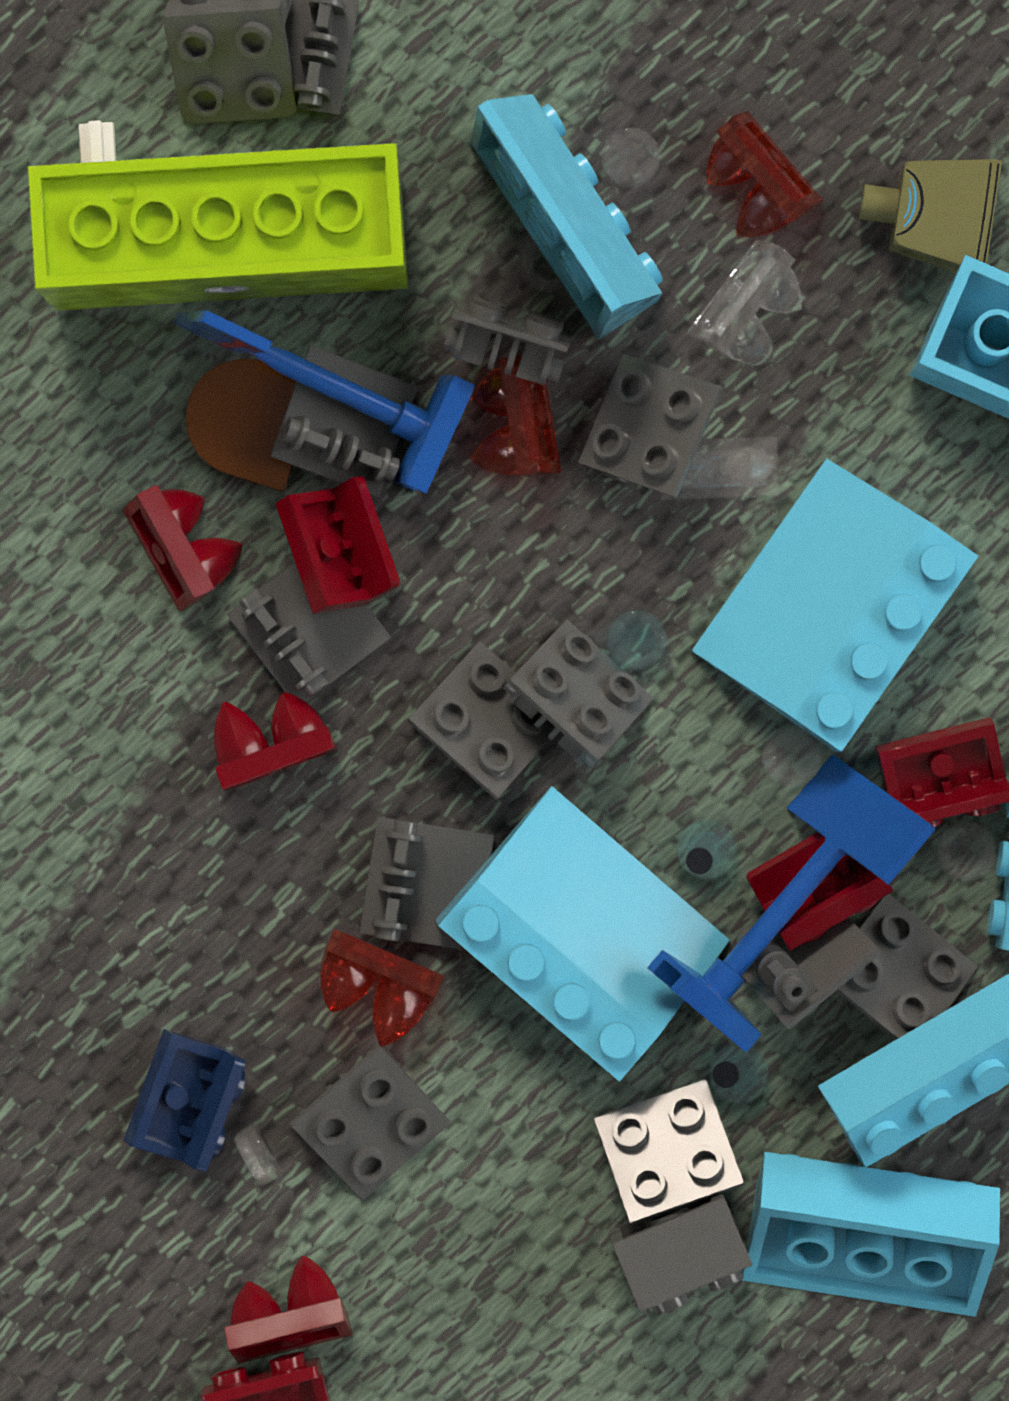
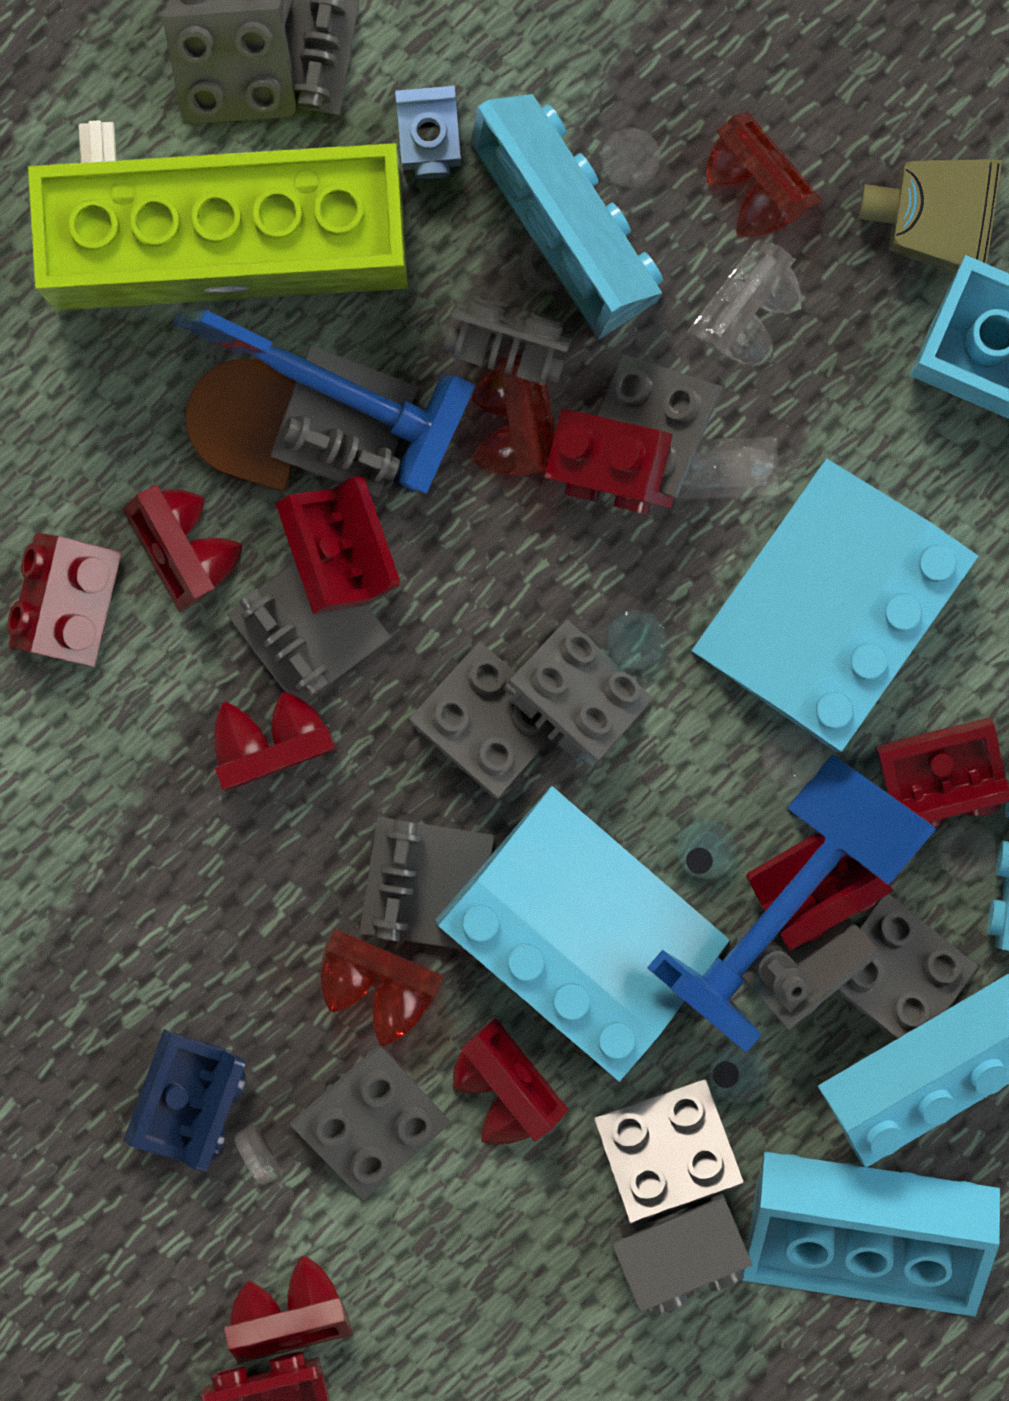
(63, 598): none -> bracket
(425, 105): none -> light blue brick
(525, 1099): none -> dark red tile
(611, 458): none -> dark red bracket

